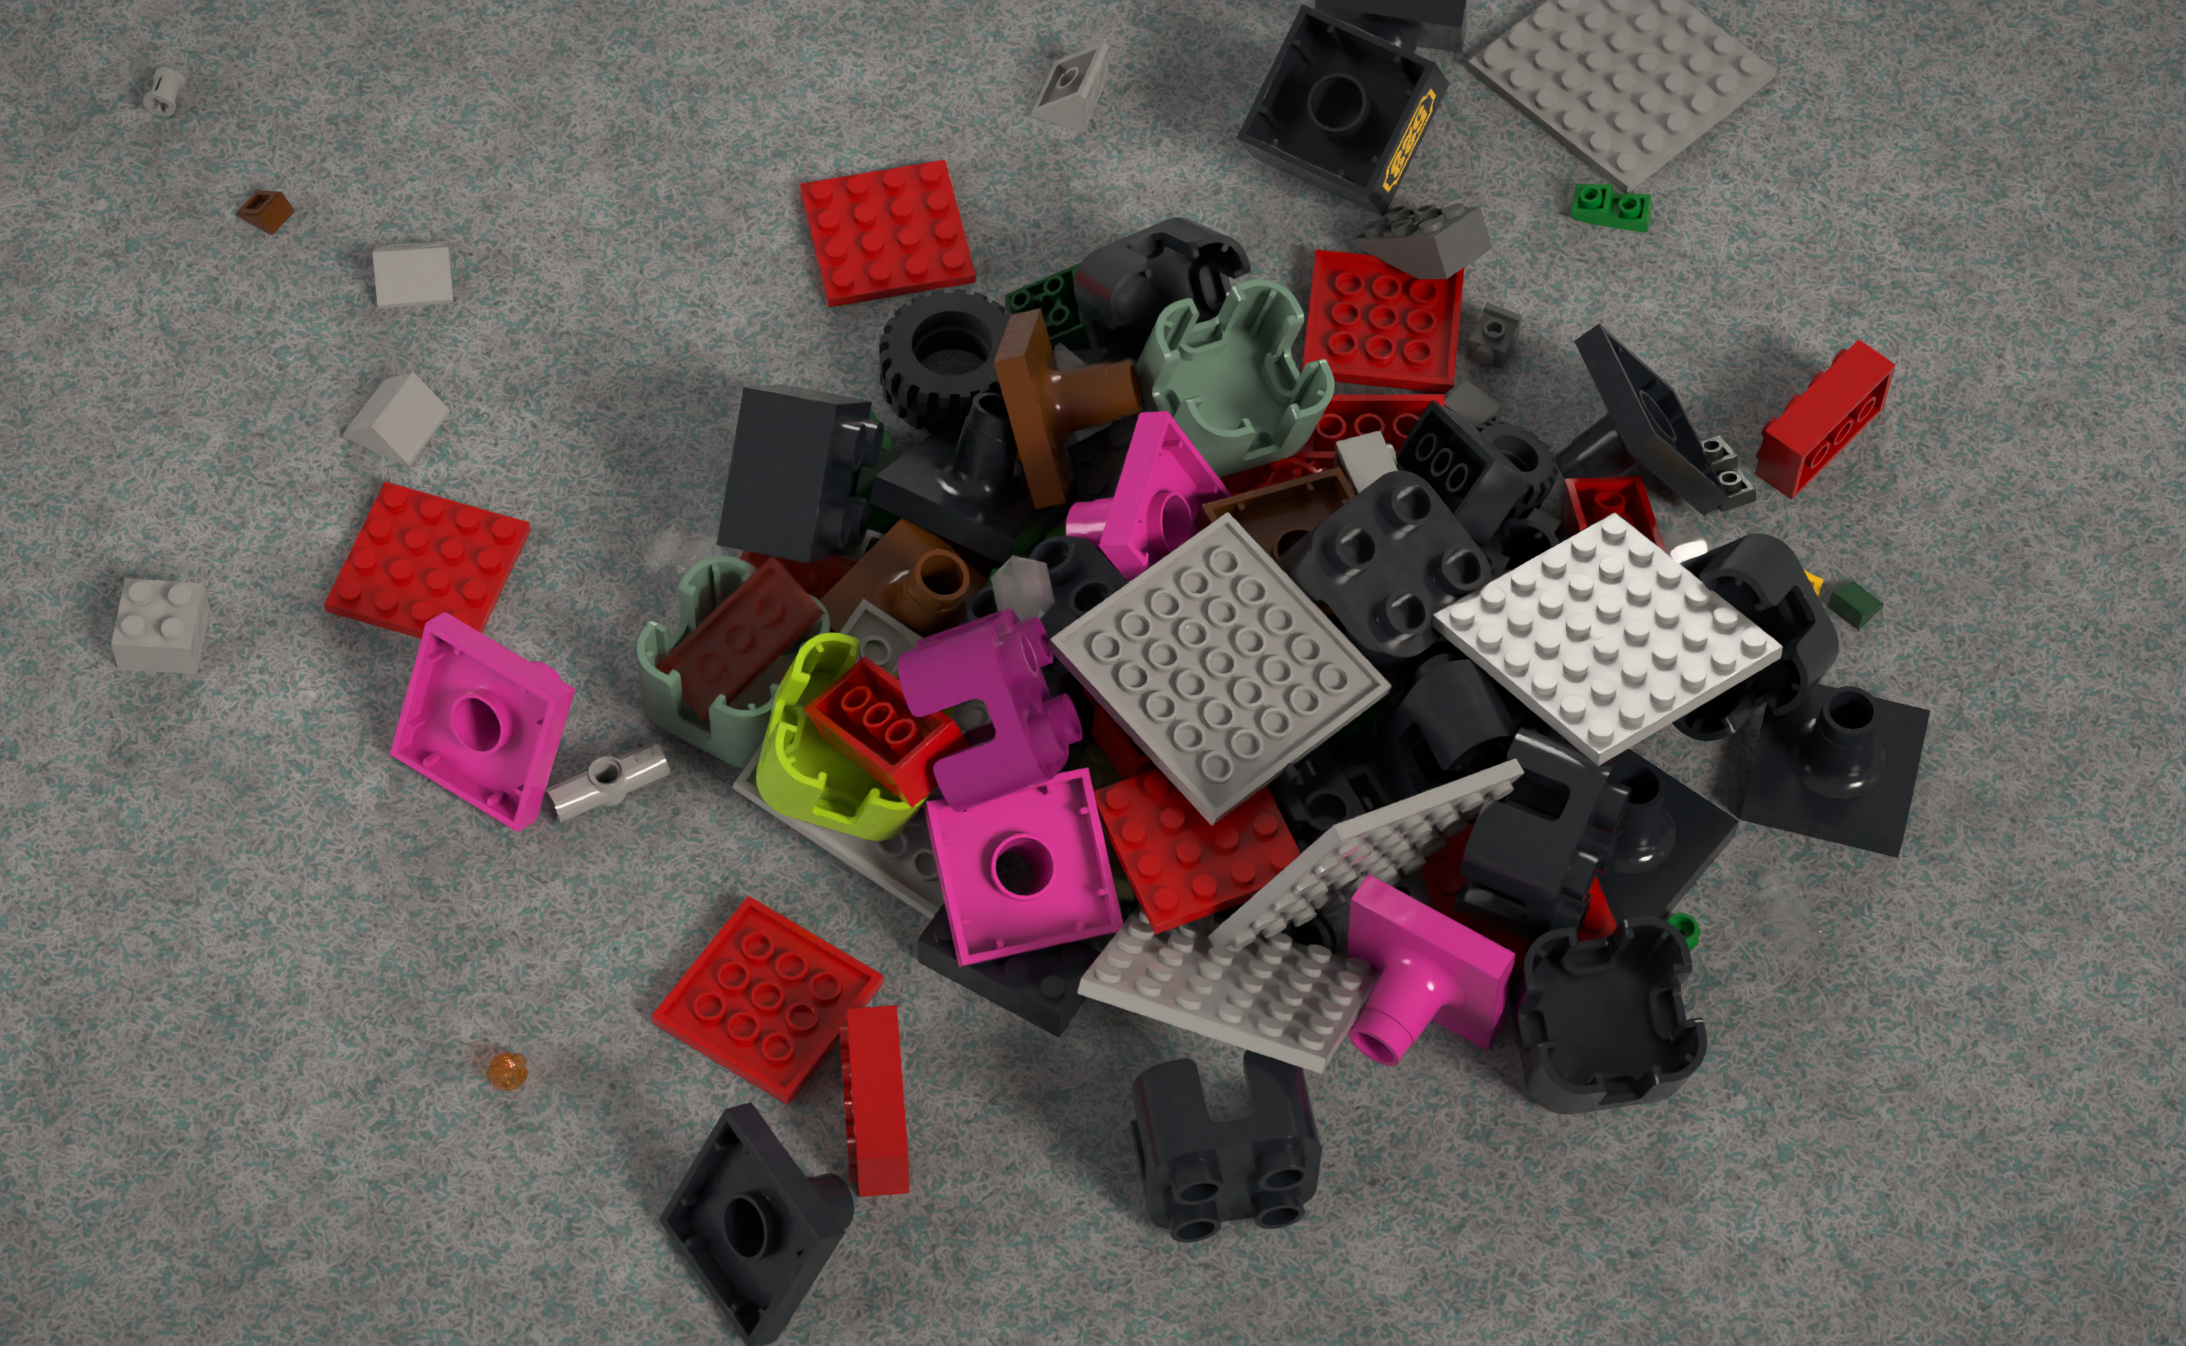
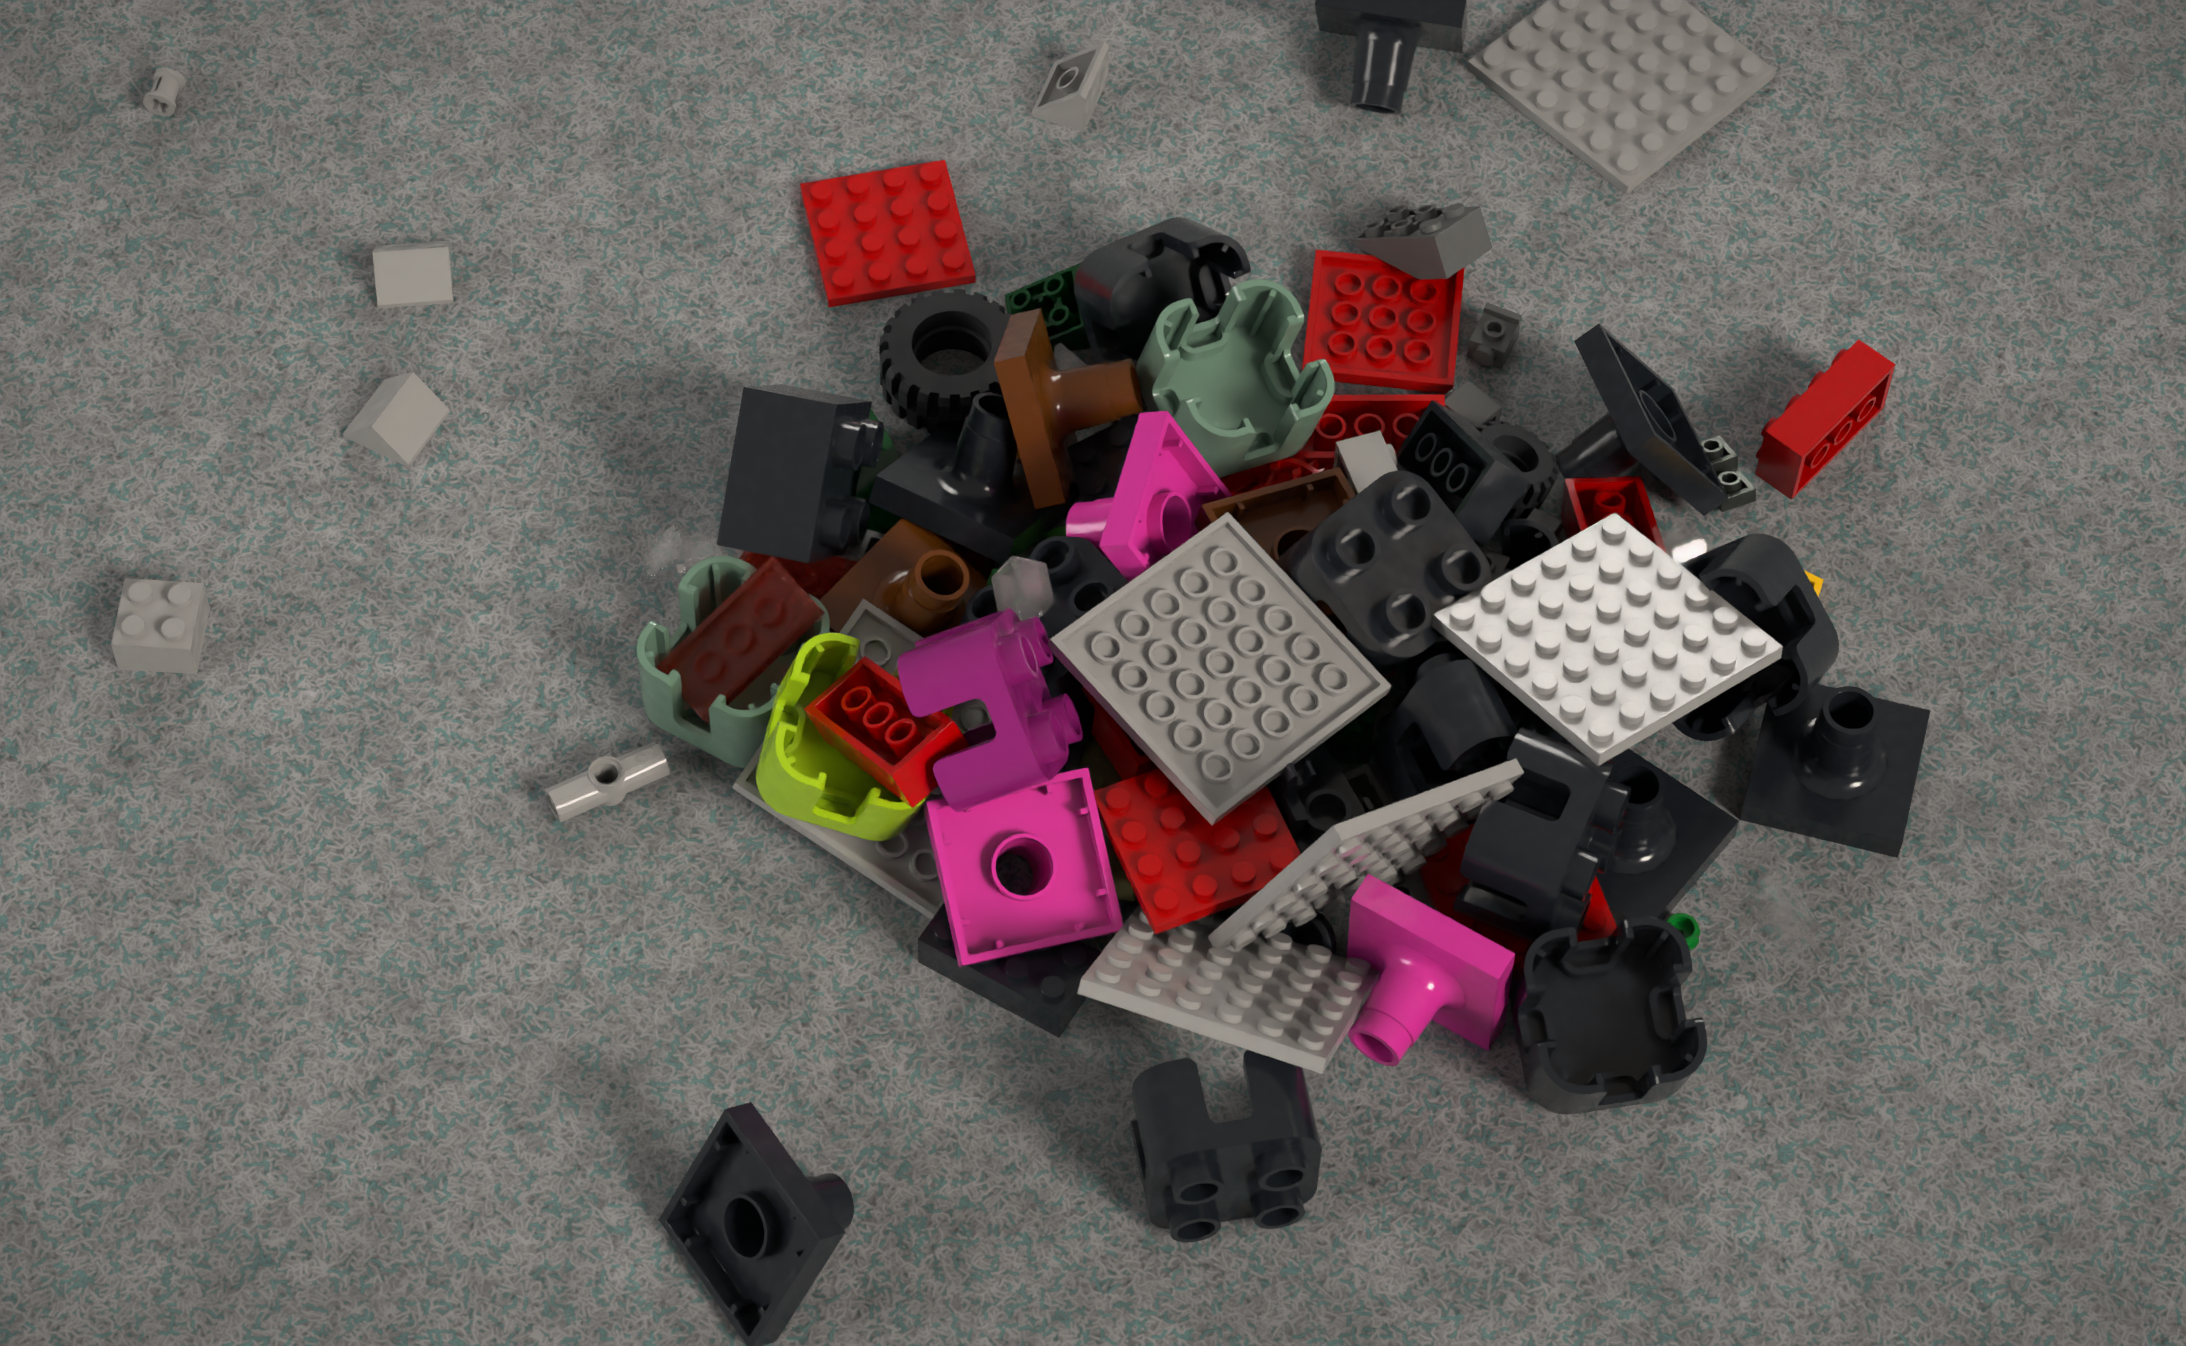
(266, 210): reddish brown slope -> none
(424, 560): red plate -> none
(482, 721): dark pink piece -> none
(508, 1071): clear orange plate -> none
(767, 999): red plate -> none
(874, 1101): red brick -> none
(1343, 110): black brick -> none
(1601, 207): green slope -> none
(1854, 604): dark green slope -> none

